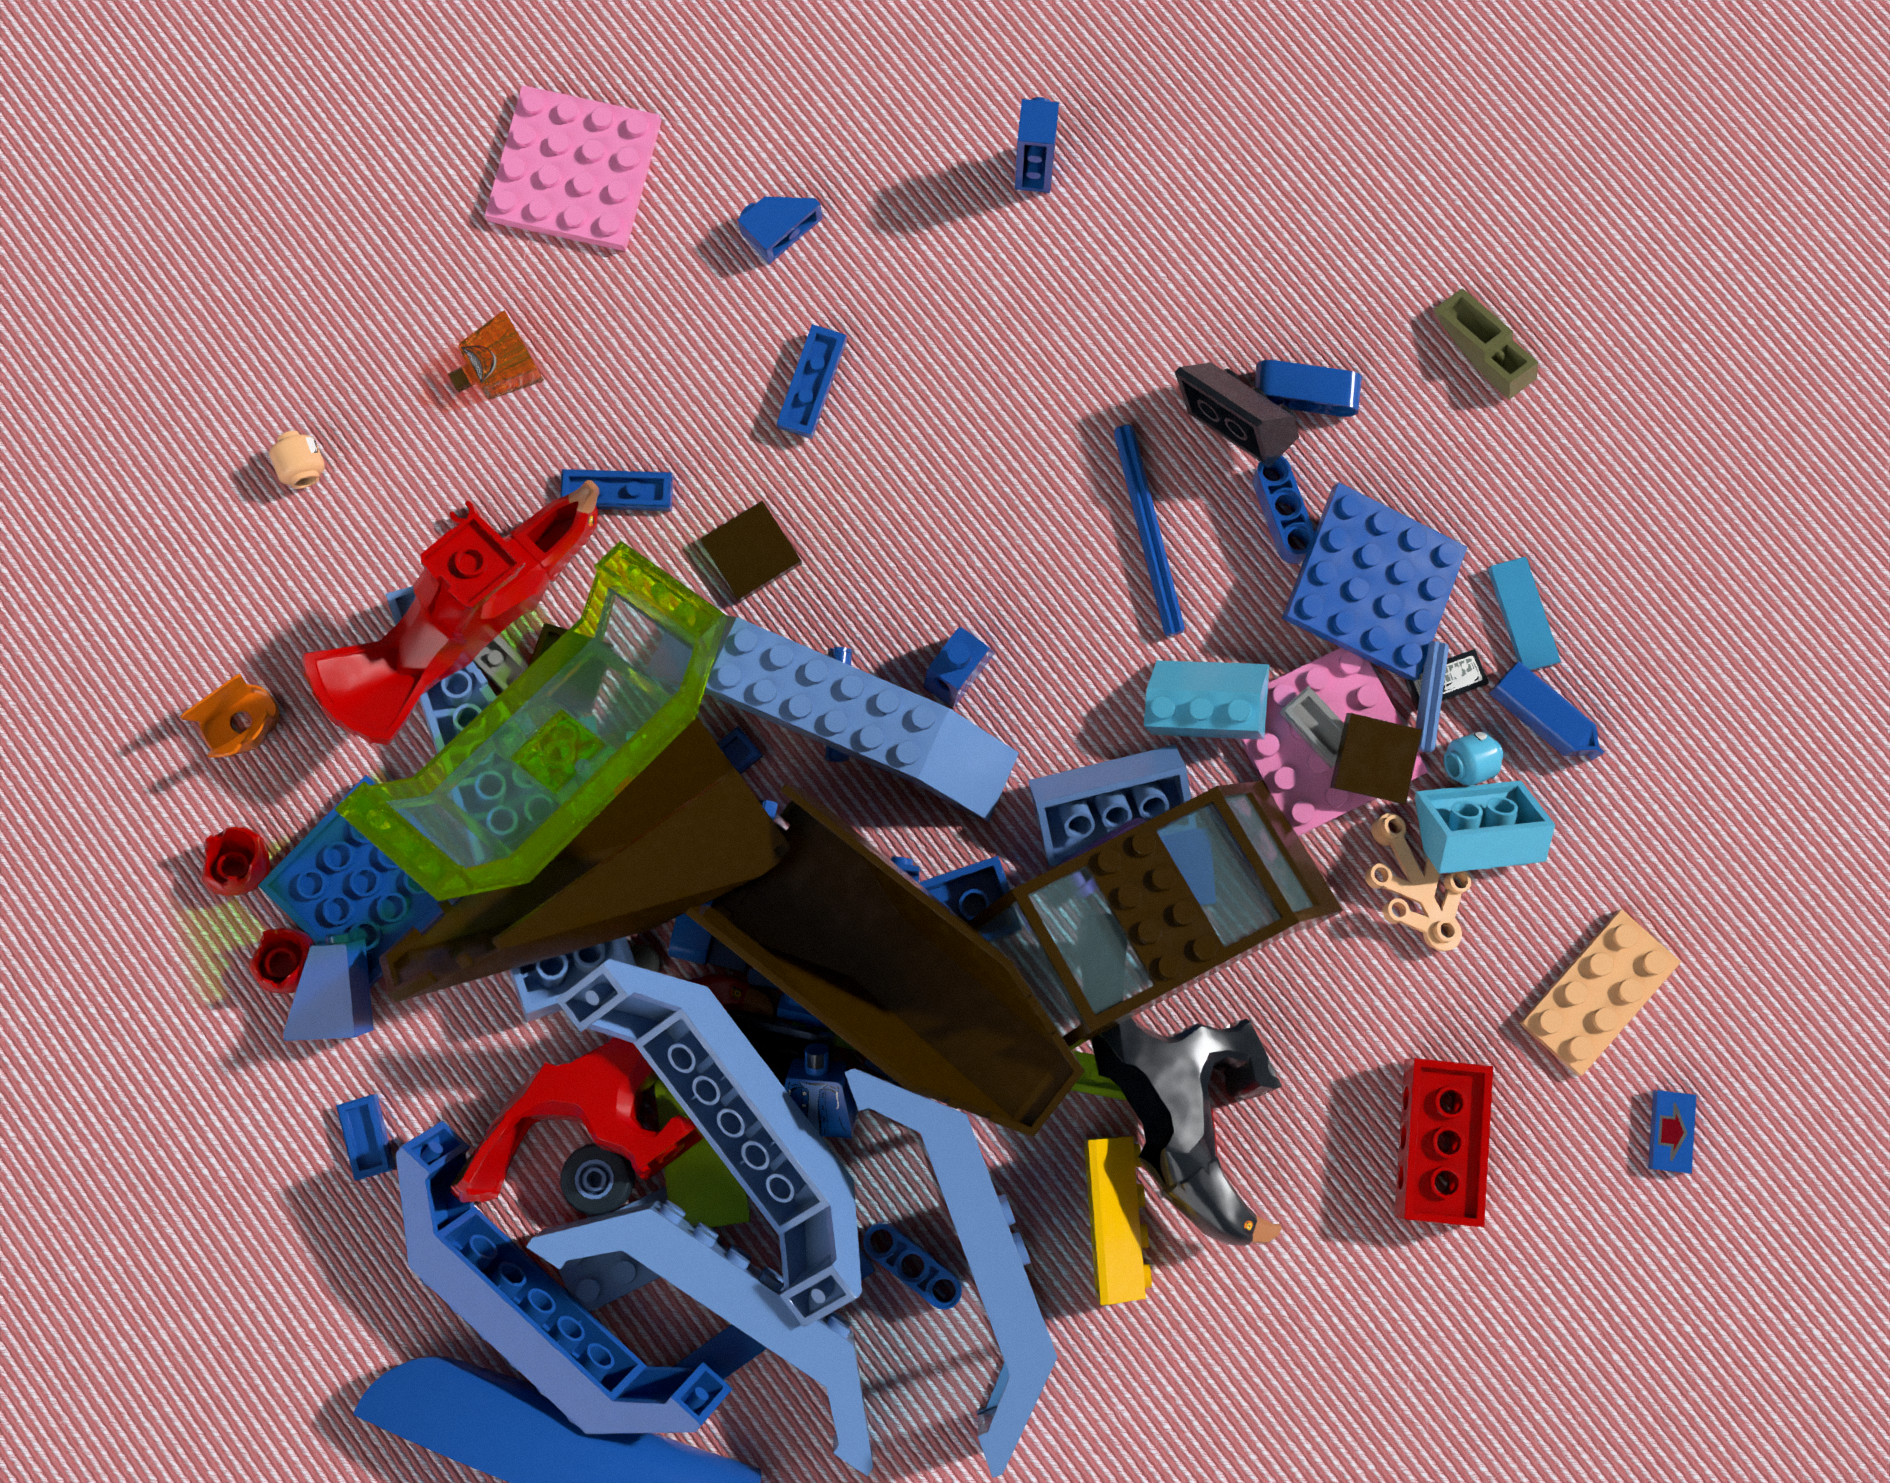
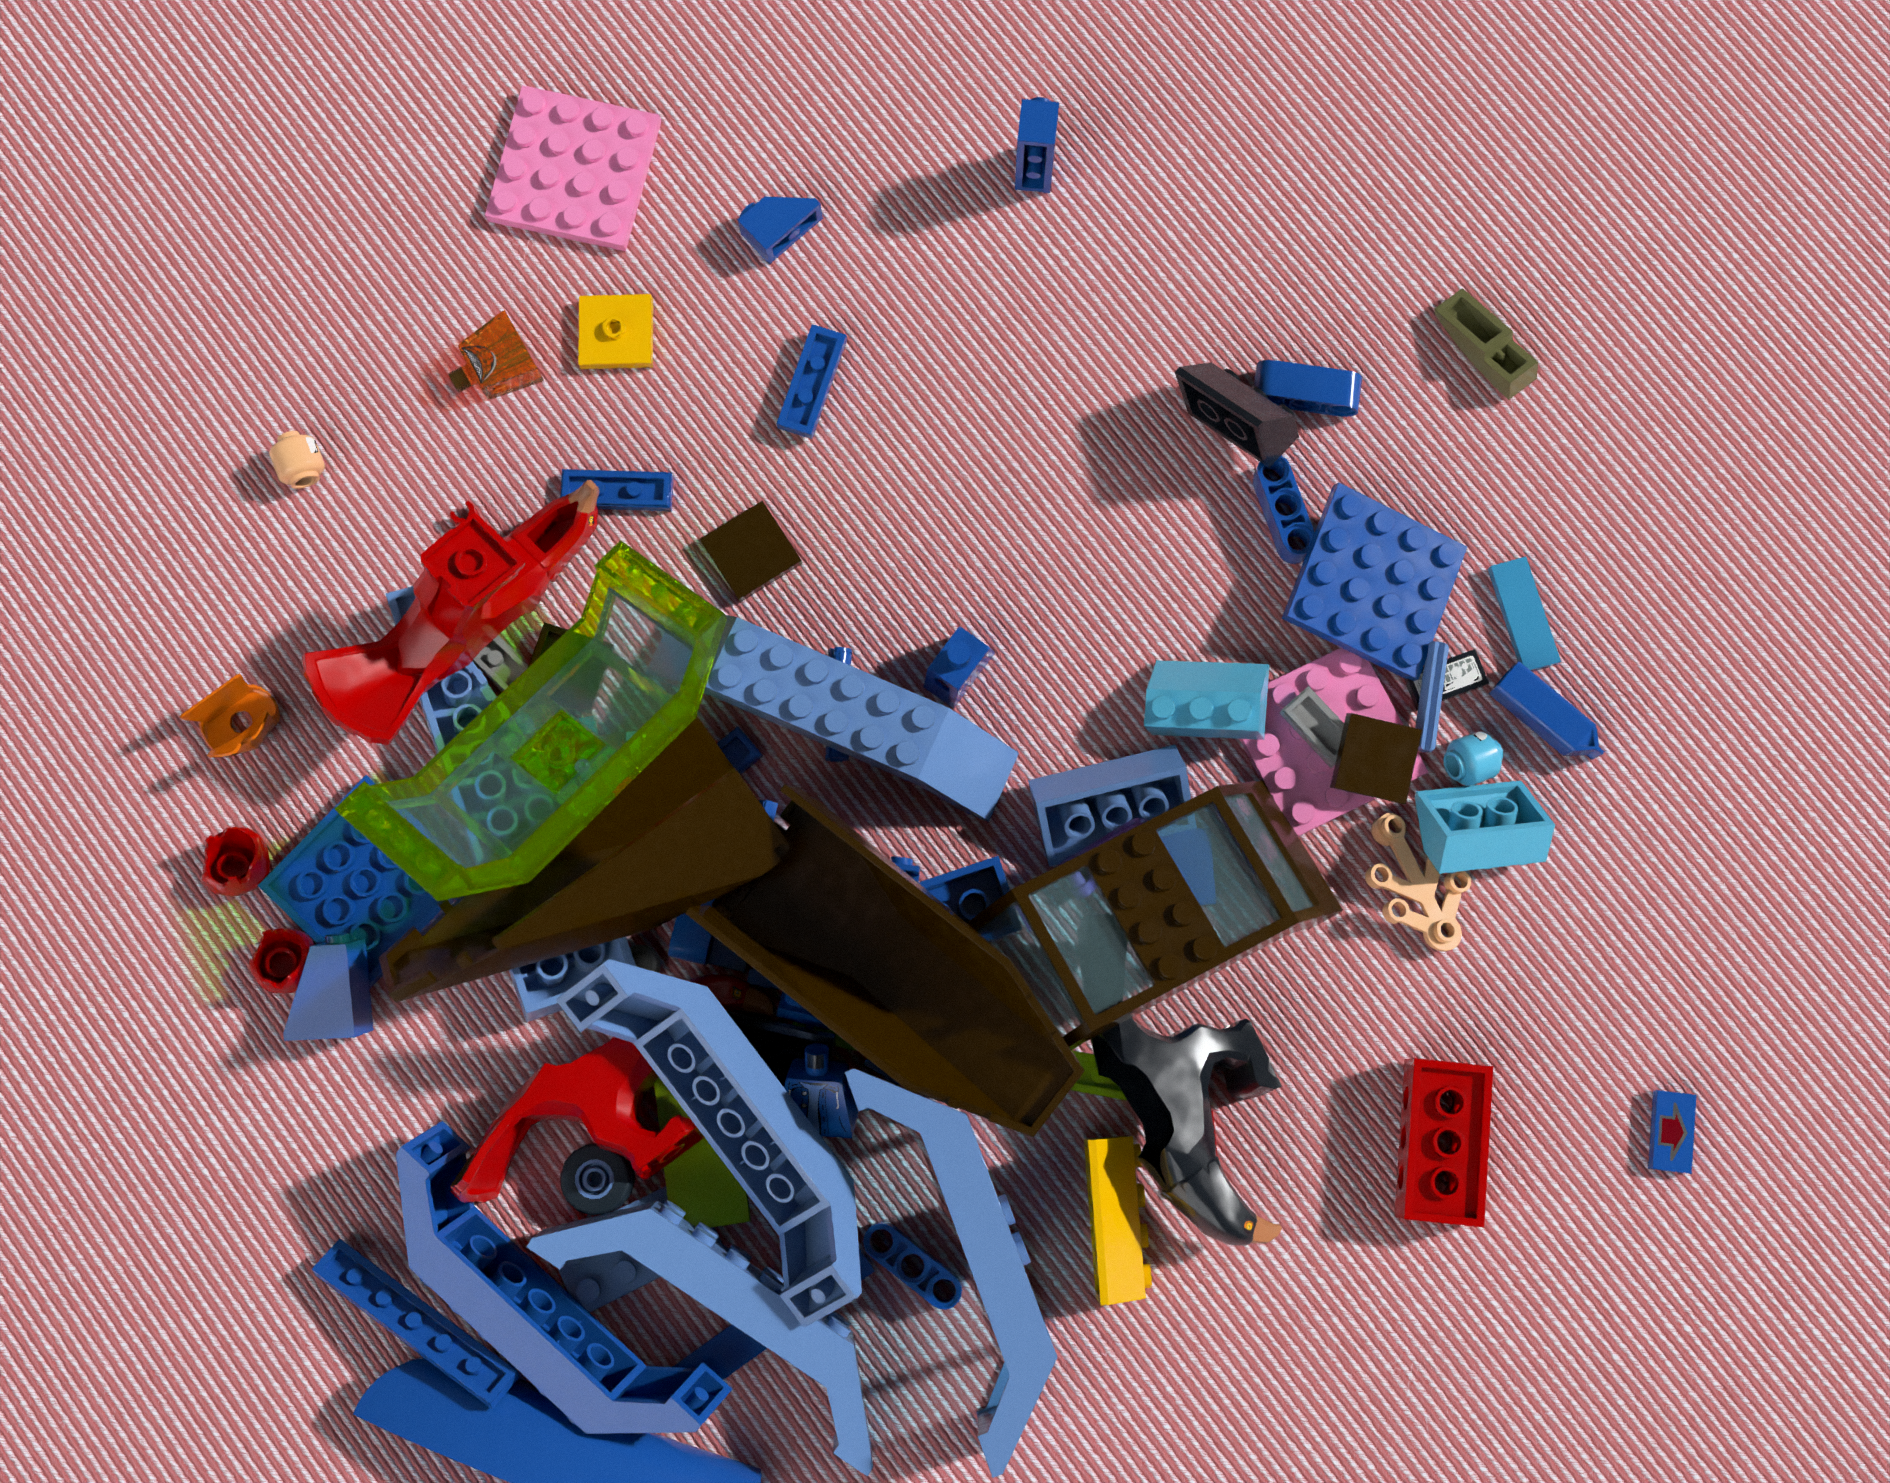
(365, 1137): blue tile -> none
(416, 1323): none -> blue plate
(615, 331): none -> yellow plate
(1149, 530): blue axle -> none
(1599, 992): light nougat plate -> none

